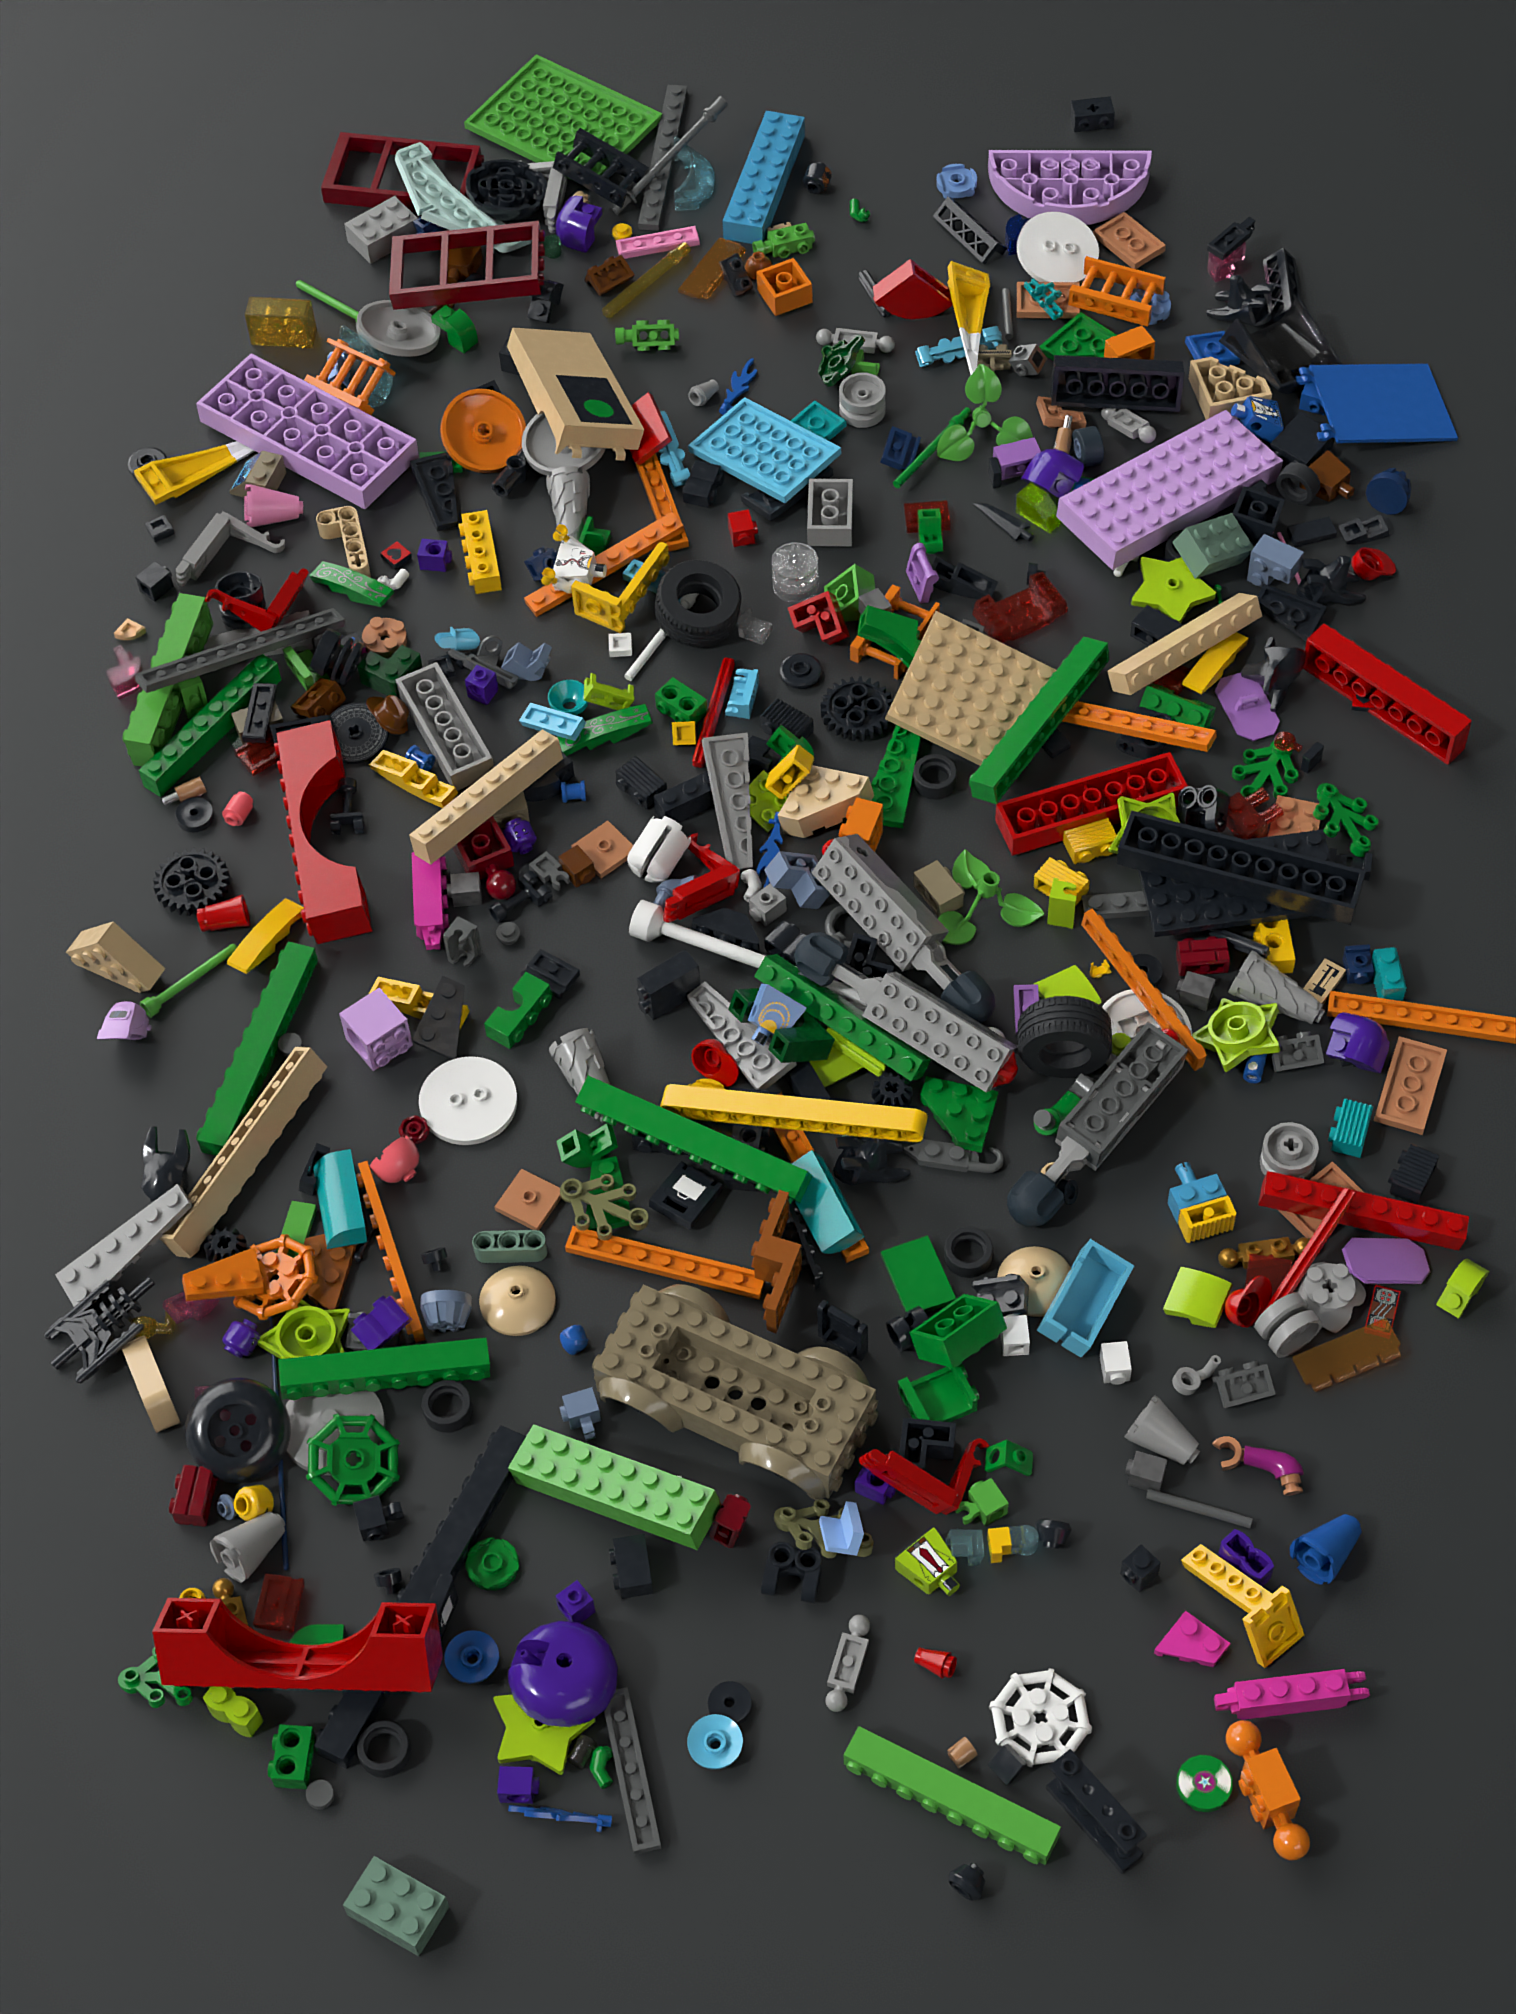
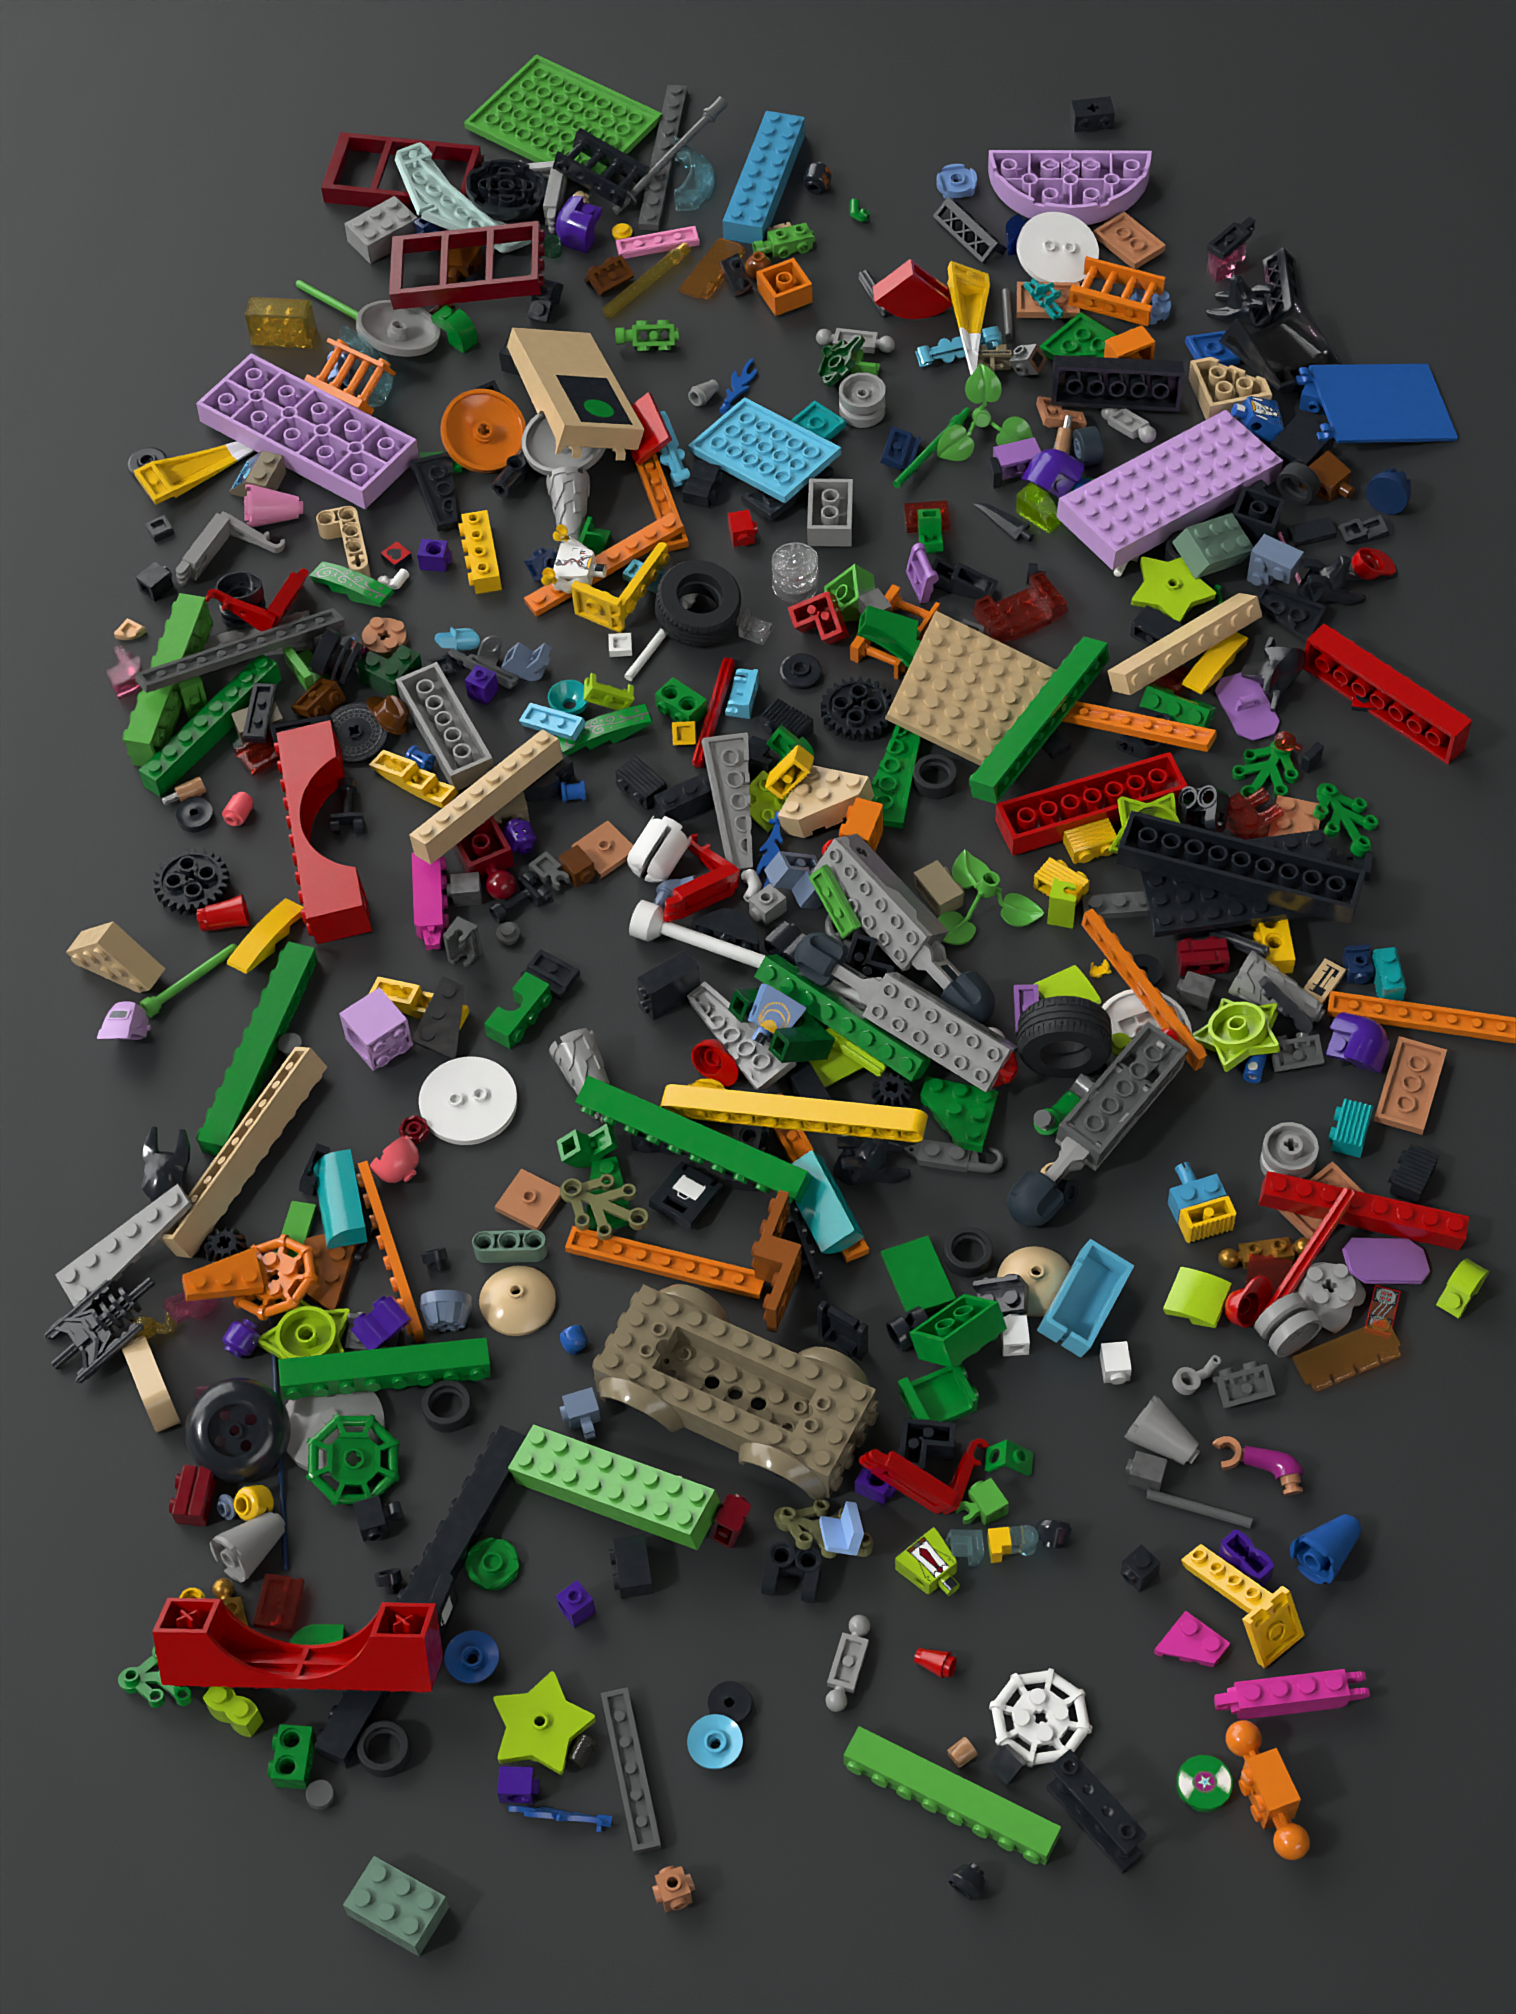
(563, 1674): dark purple piece -> none
(598, 1763): green arm -> none
(676, 1897): none -> nougat brick
(835, 901): none -> bright green tile
(1286, 1005): none -> black hinge

